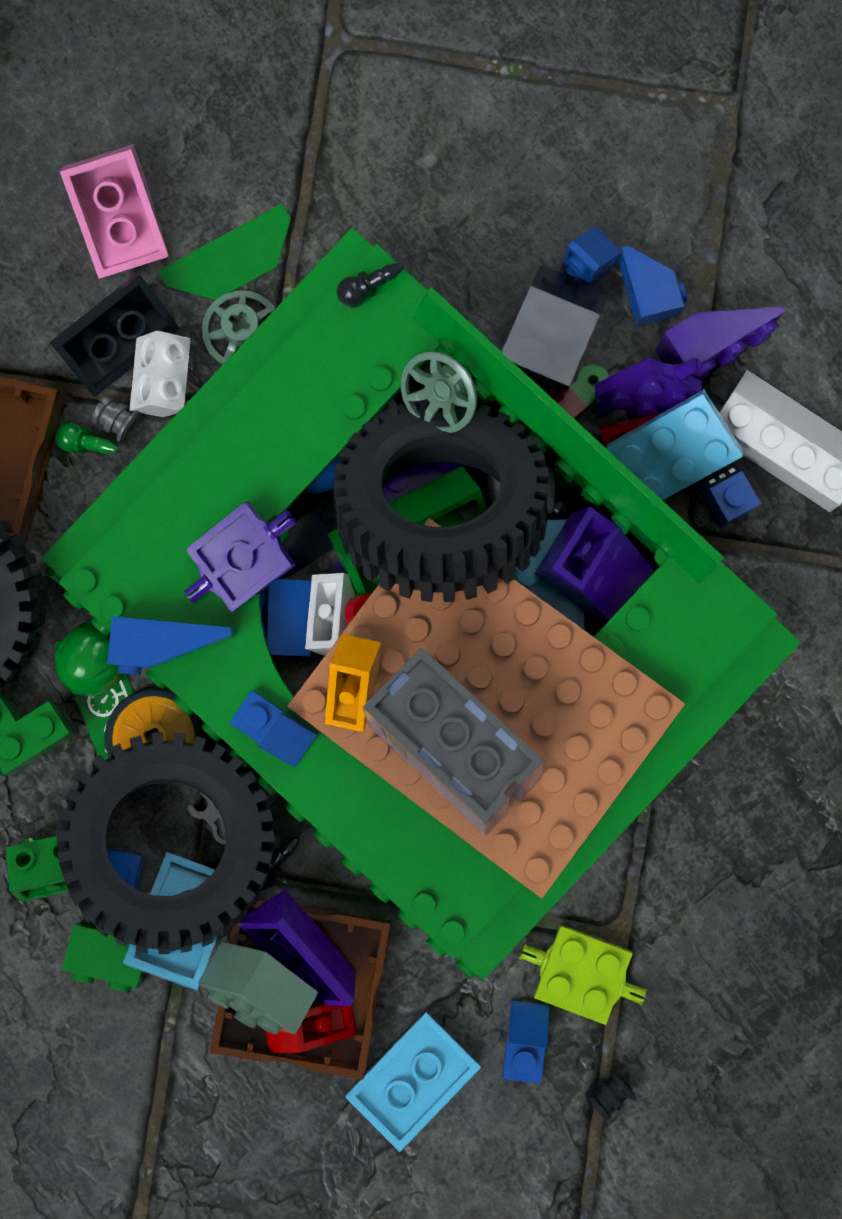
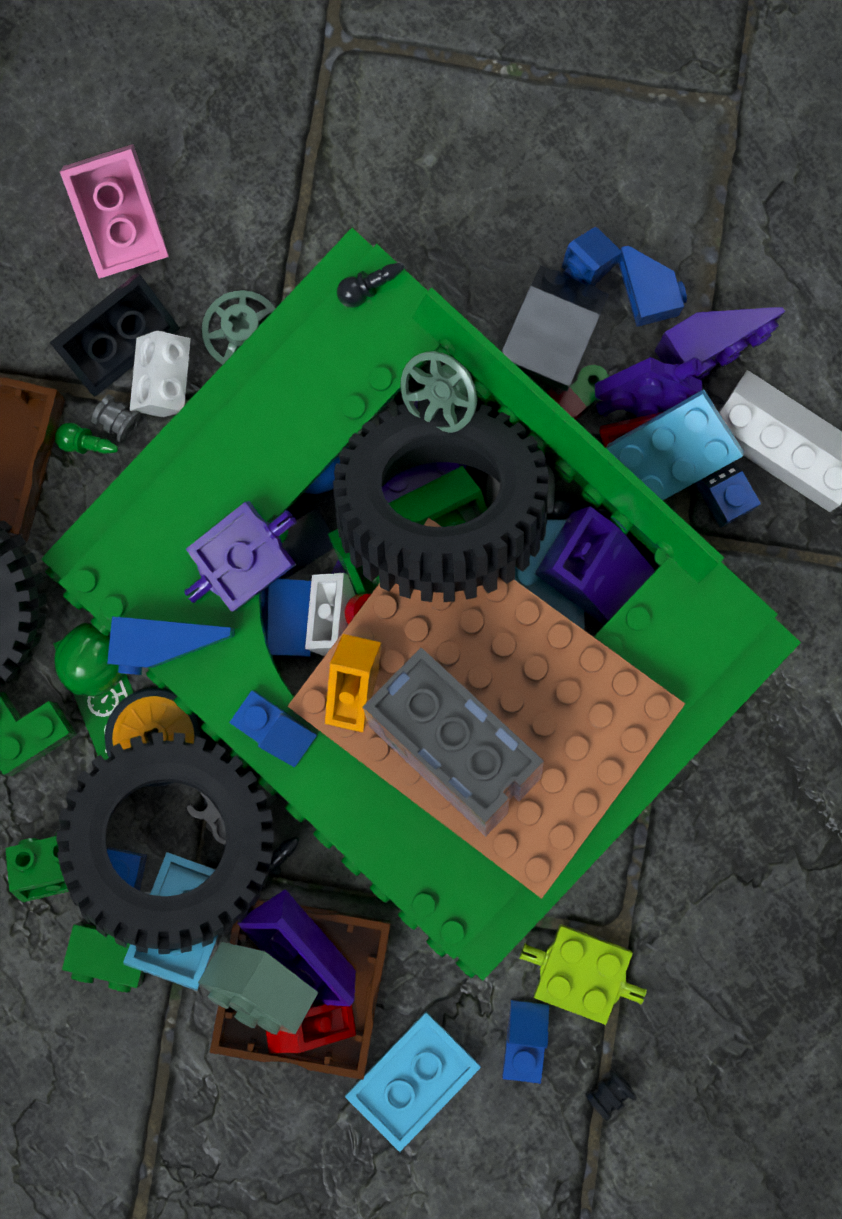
(231, 258): green sticker -> none

